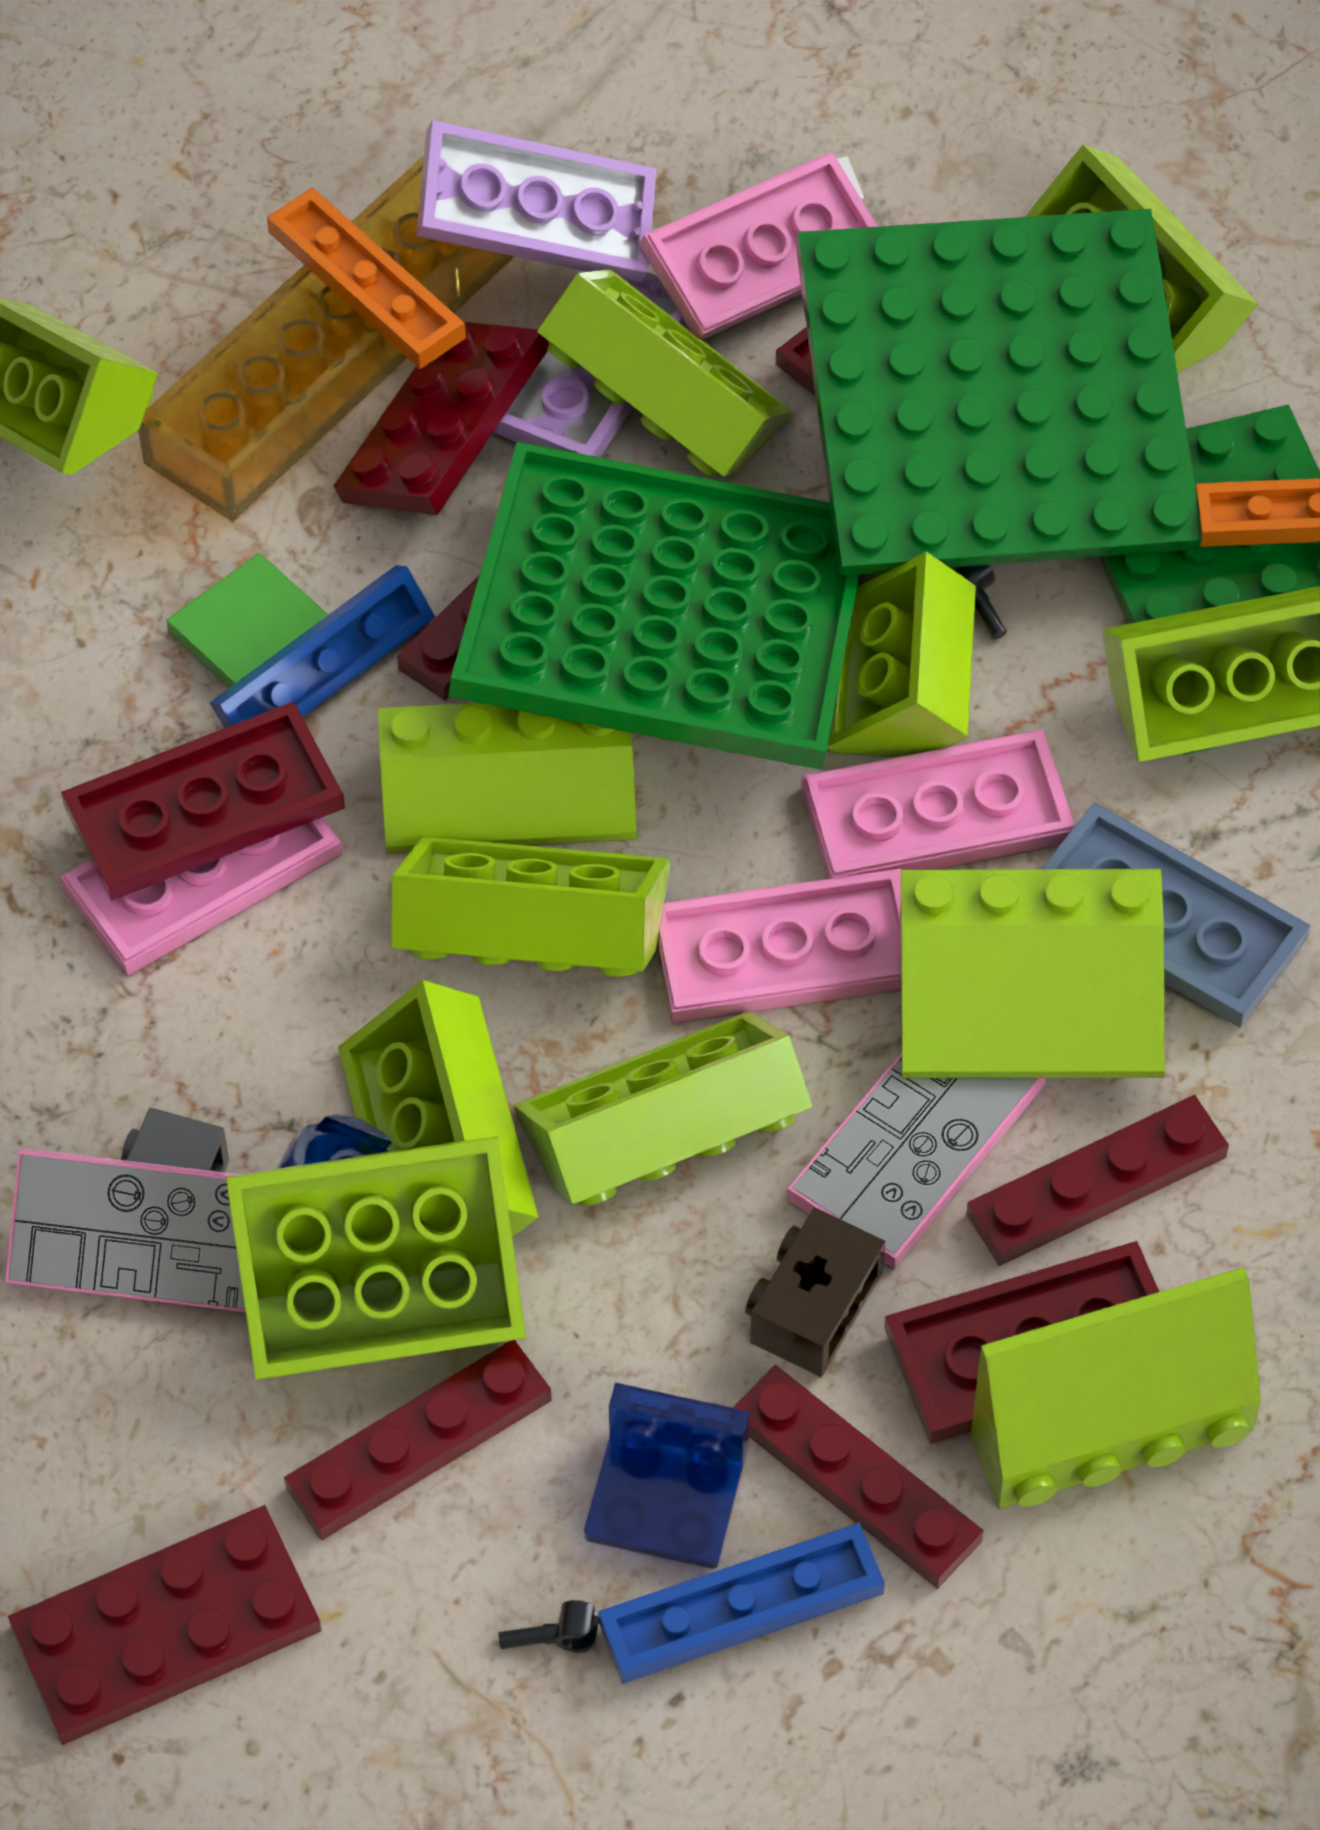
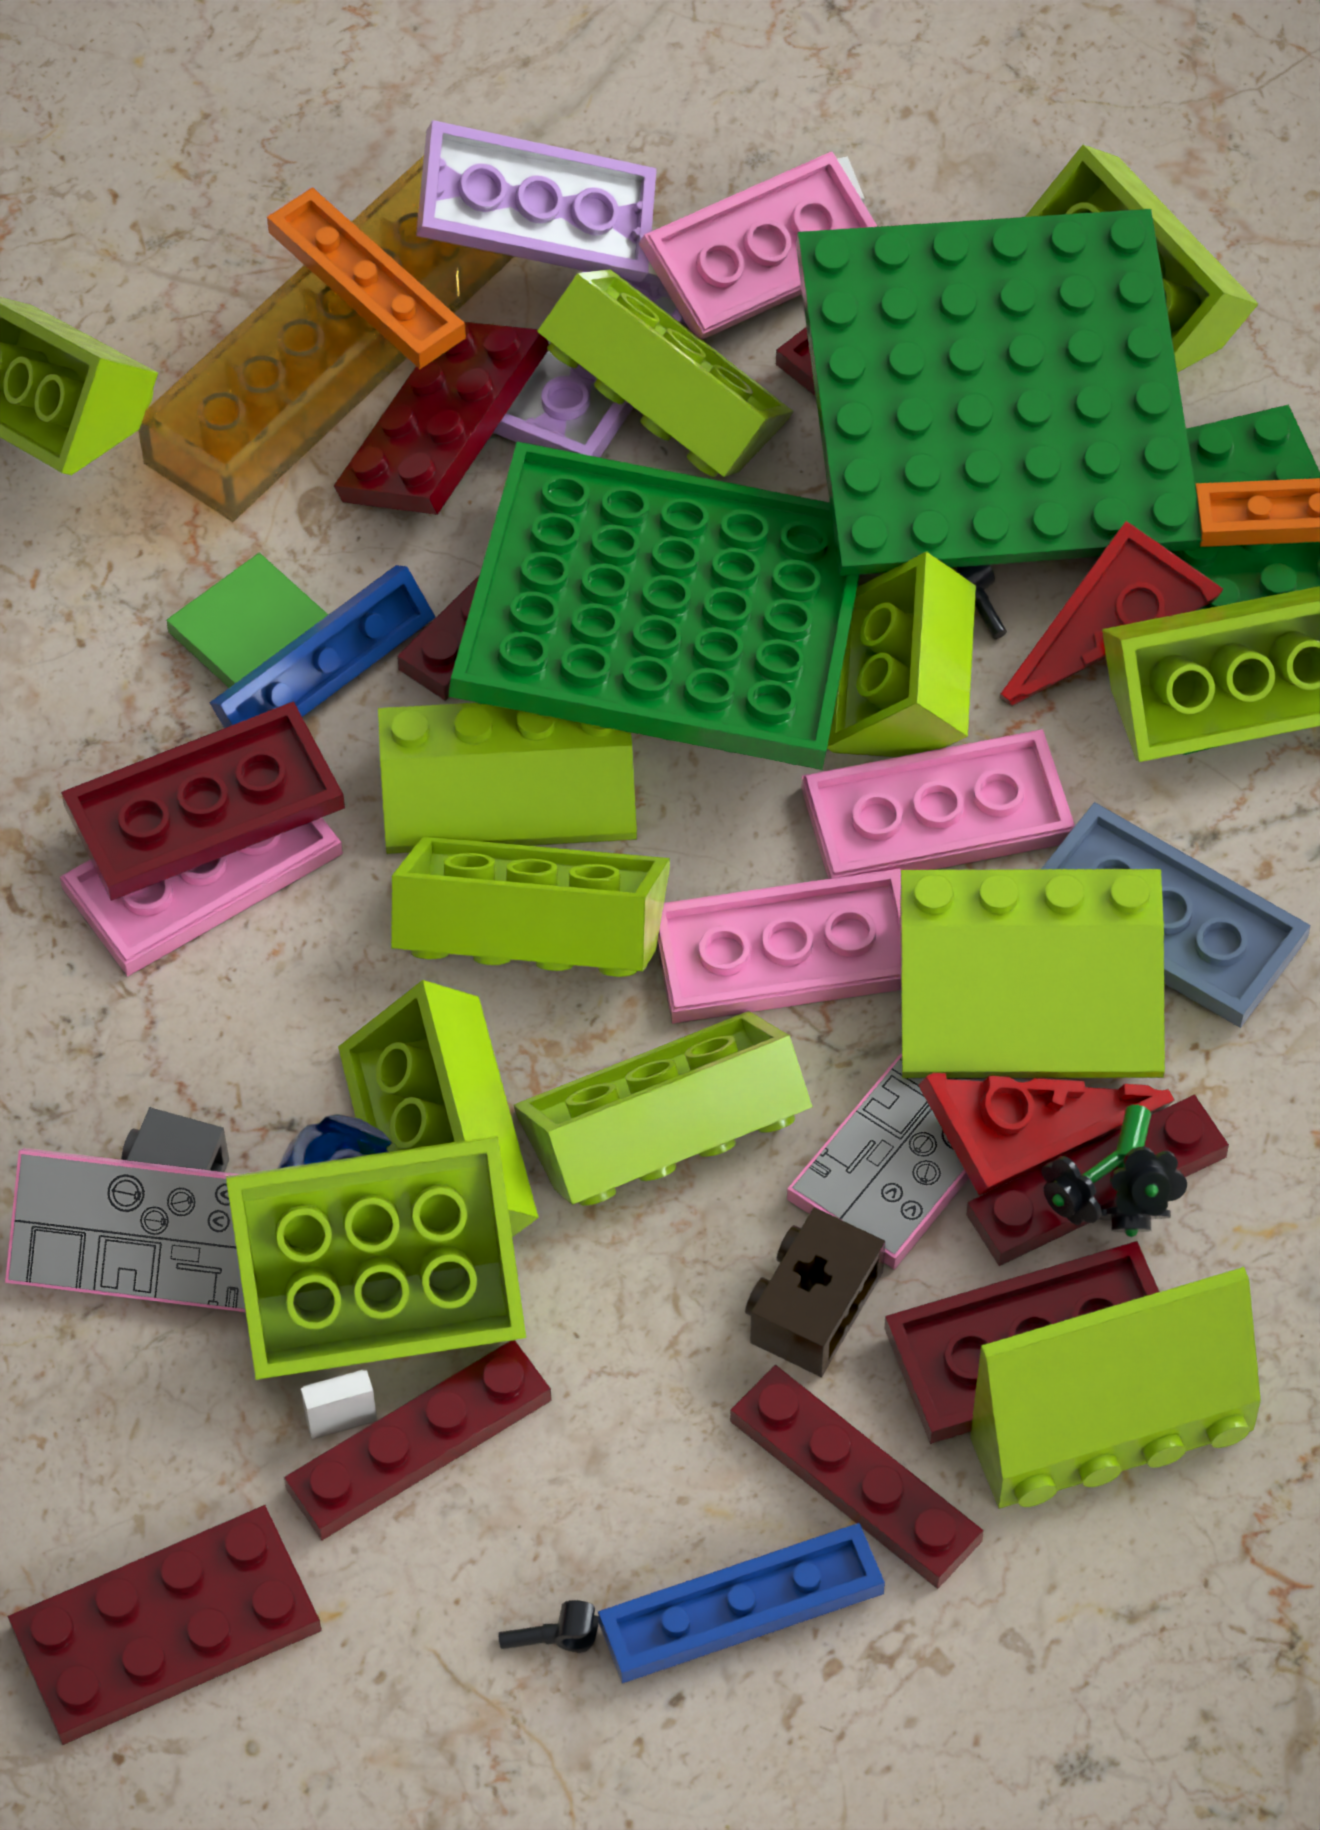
(339, 1404): none -> white tile
(668, 1476): clear blue bracket -> none
(1016, 1126): none -> red wing
(1125, 586): none -> red wing
(1141, 1181): none -> black plant

